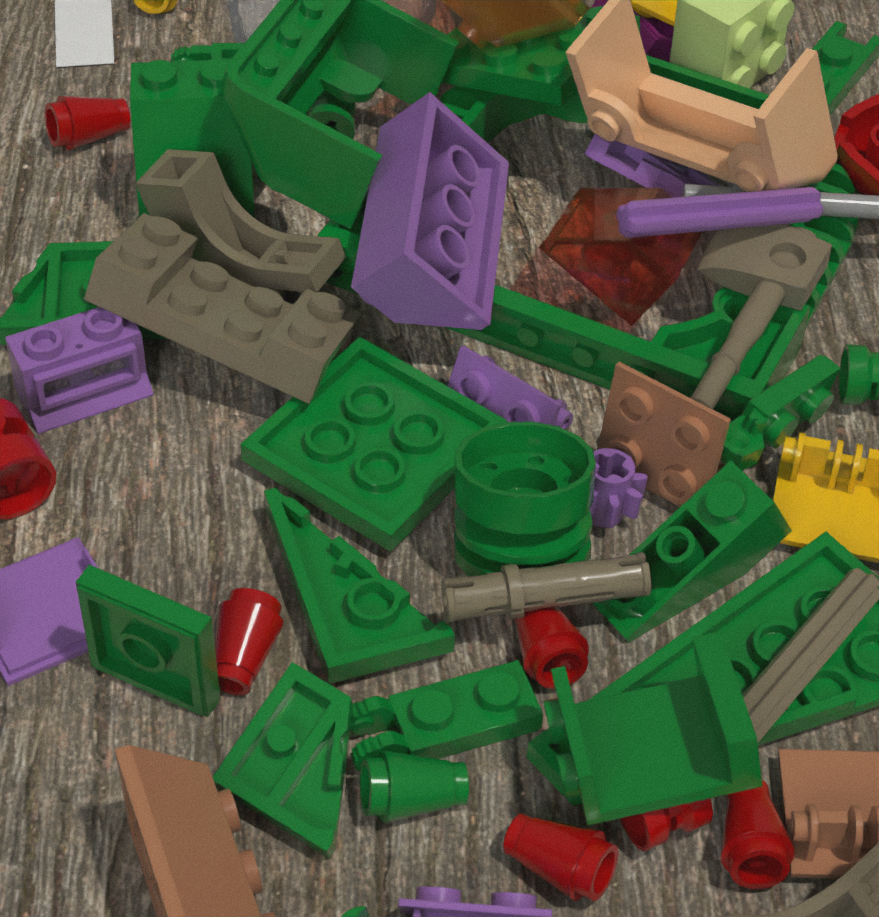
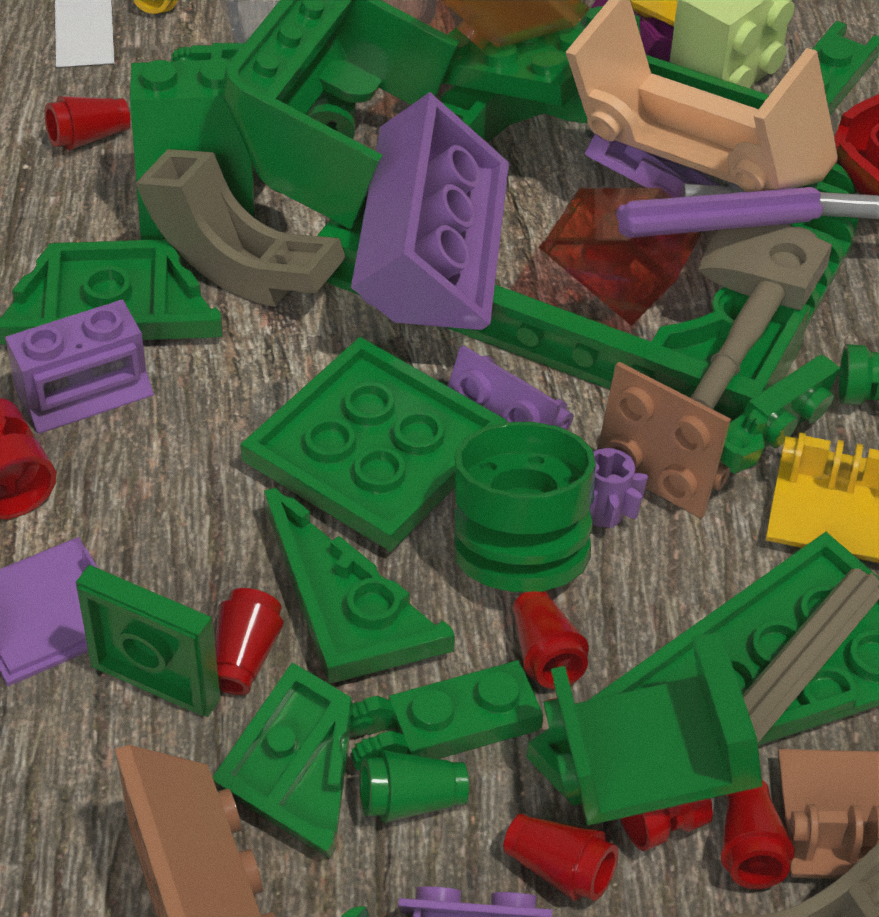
(160, 286): dark tan piece -> none
(532, 588): dark tan pin -> none
(700, 550): green slope -> none

